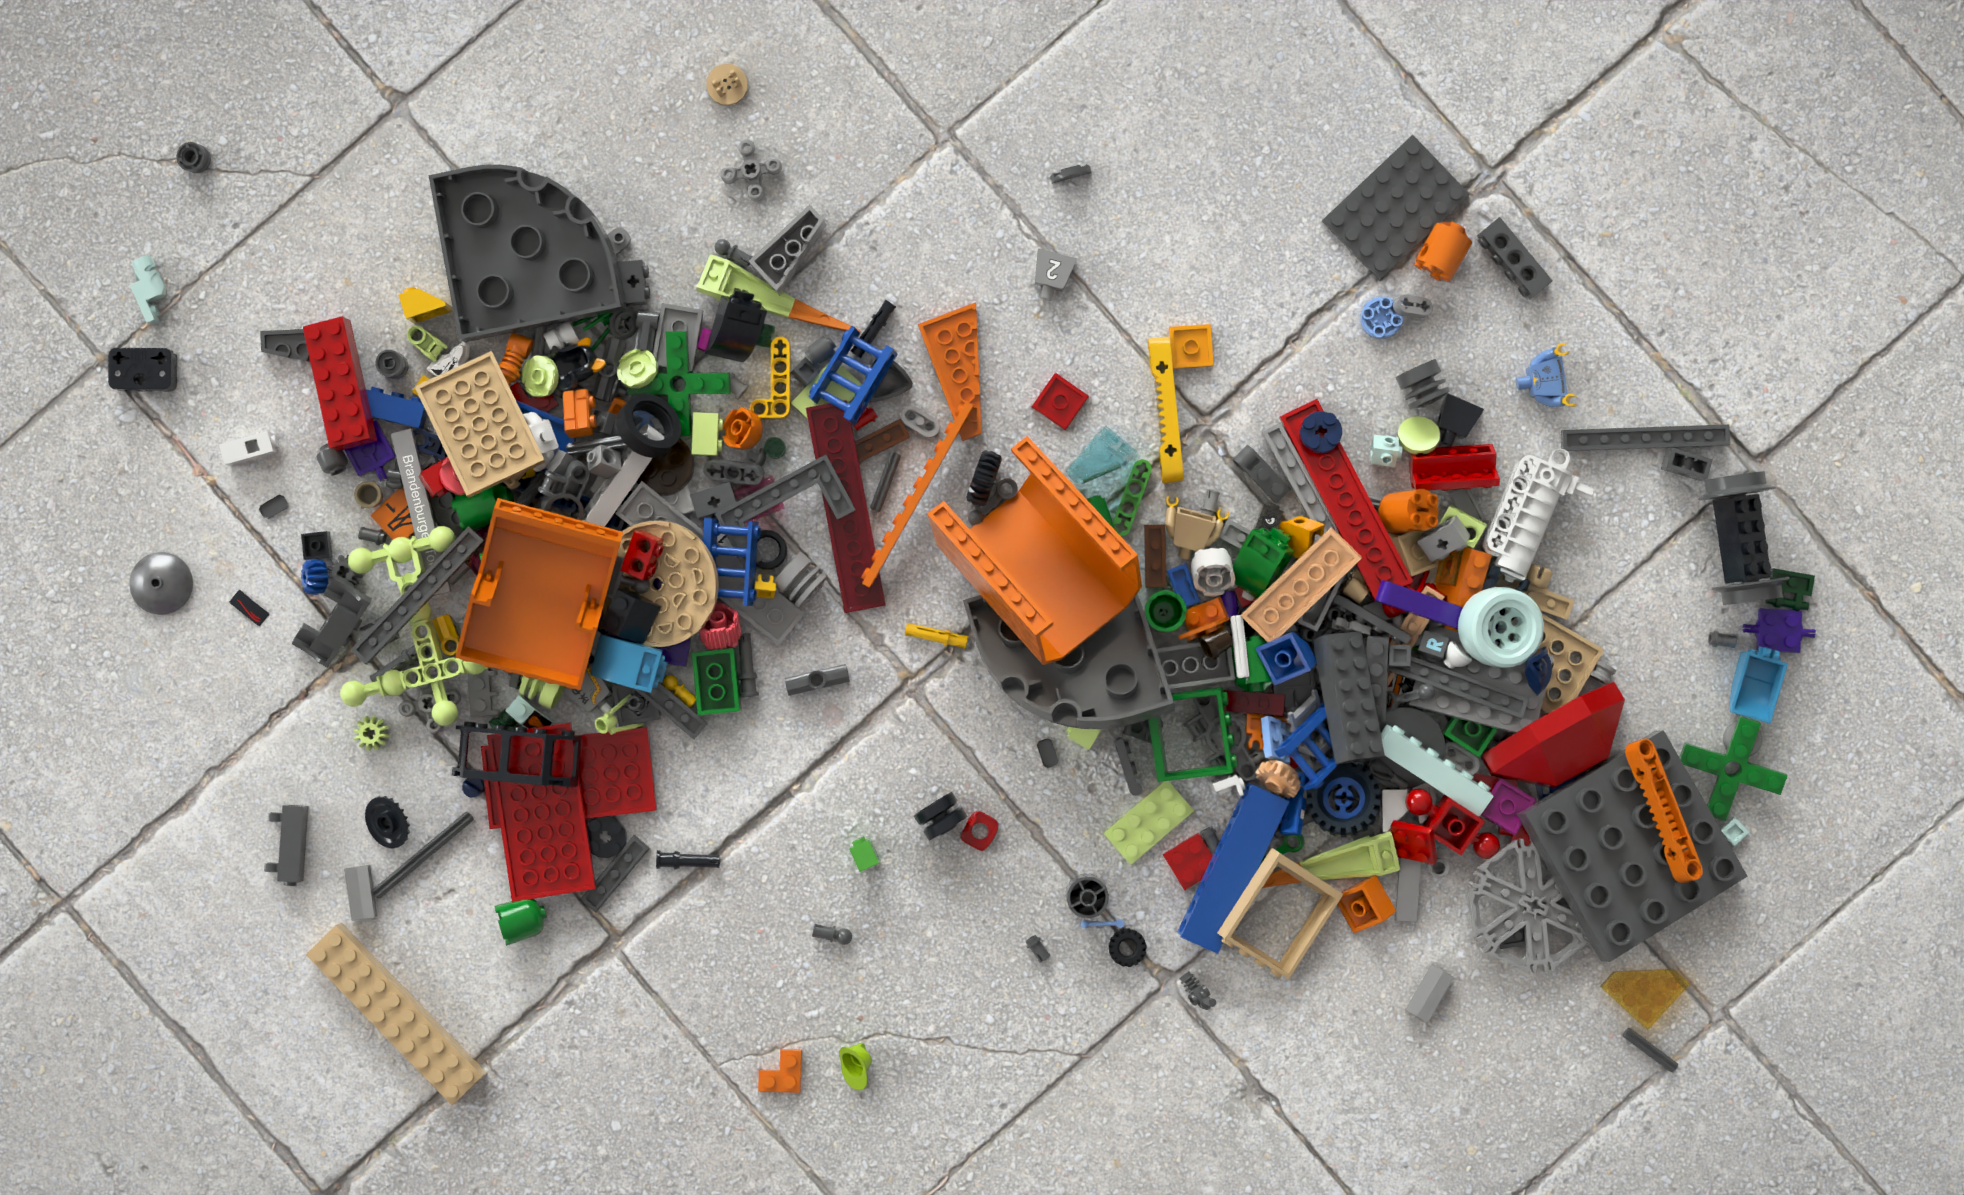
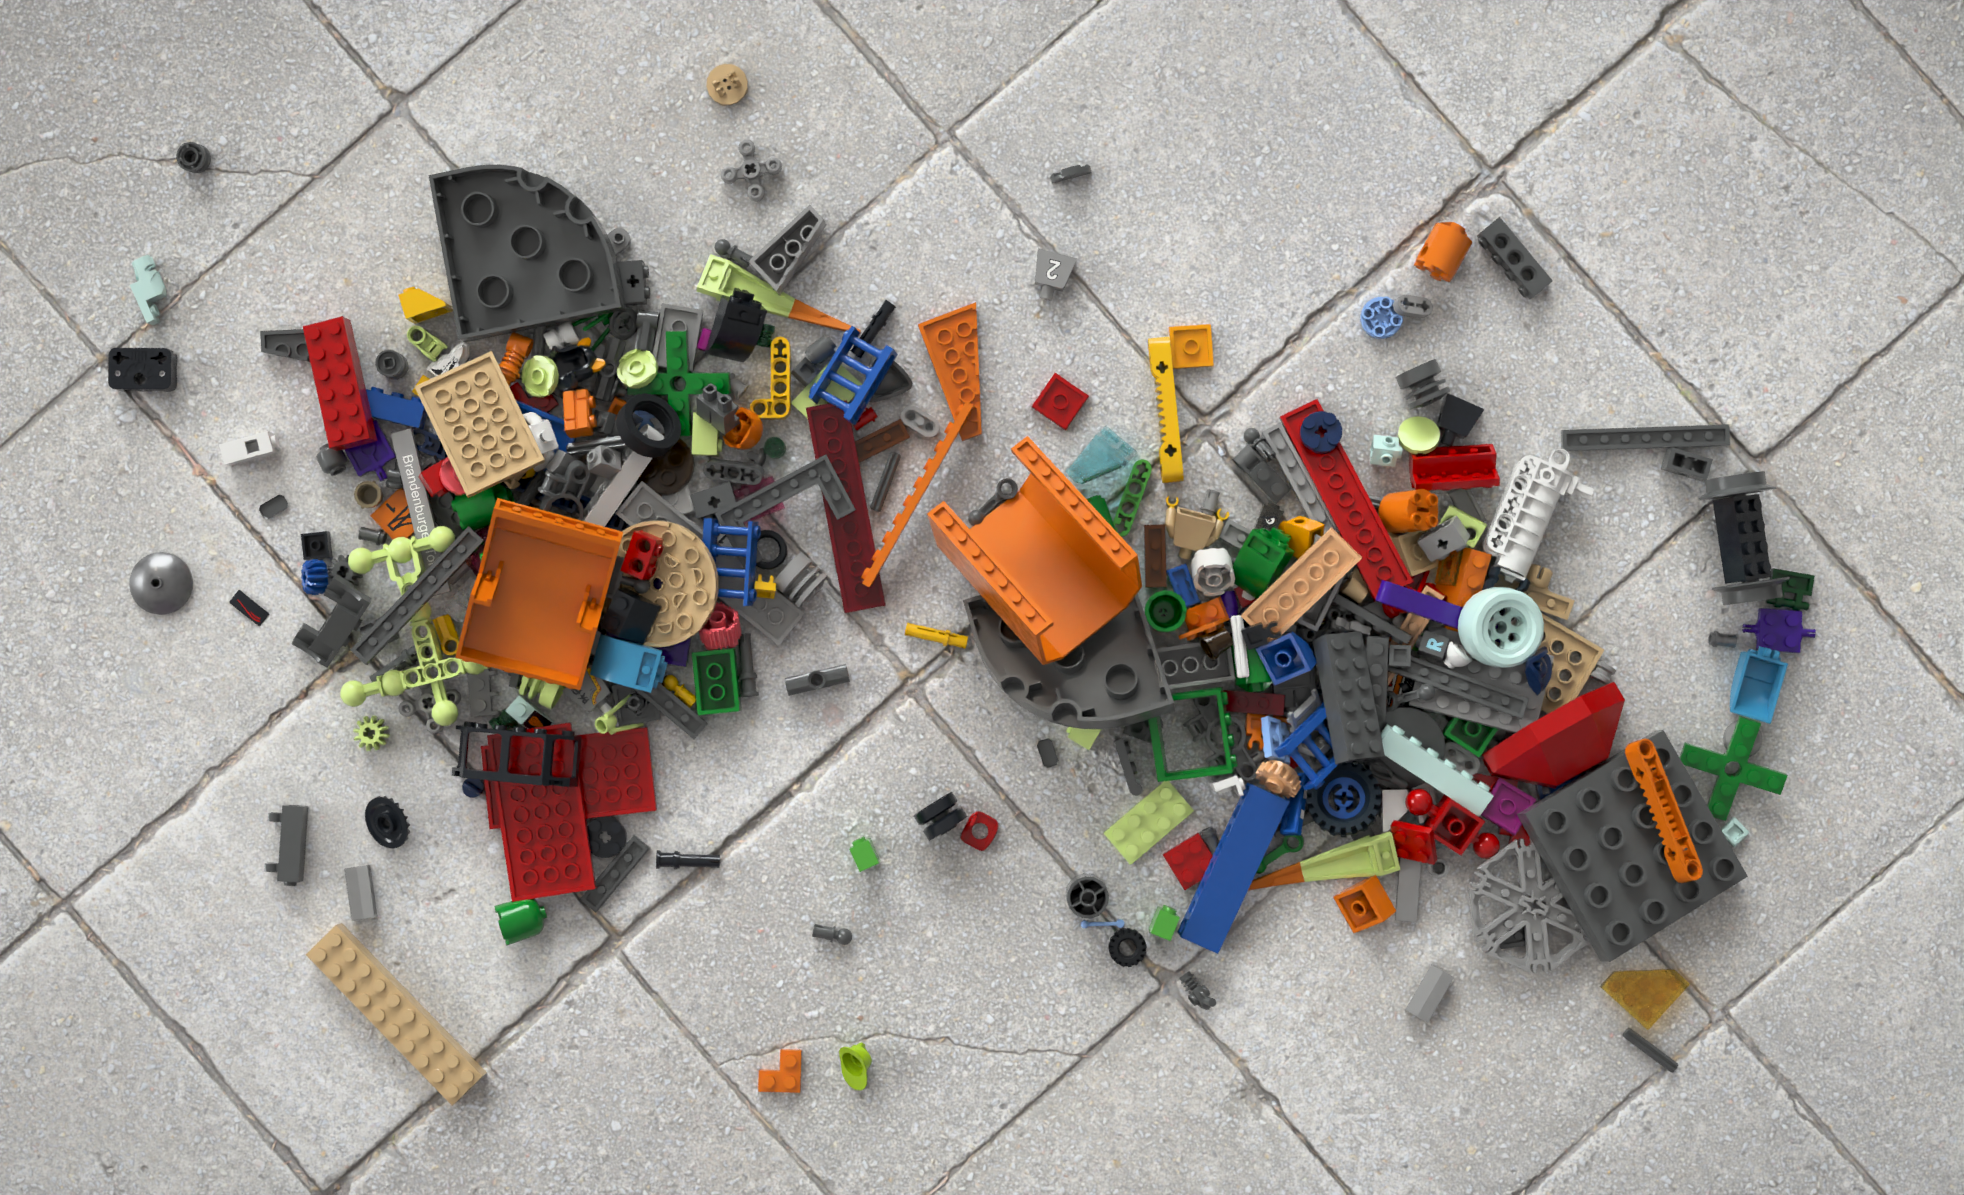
(422, 855): dark grey axle -> none
(717, 409): none -> dark grey hips
(984, 478): black gear -> none
(1037, 948): dark grey pin -> none
(1164, 922): none -> bright green brick
(1252, 436): none -> dark grey pin
(1257, 635): none -> black plate
(1307, 933): tan window -> none
(1395, 207): dark grey plate -> none
(1547, 379): medium blue torso -> none

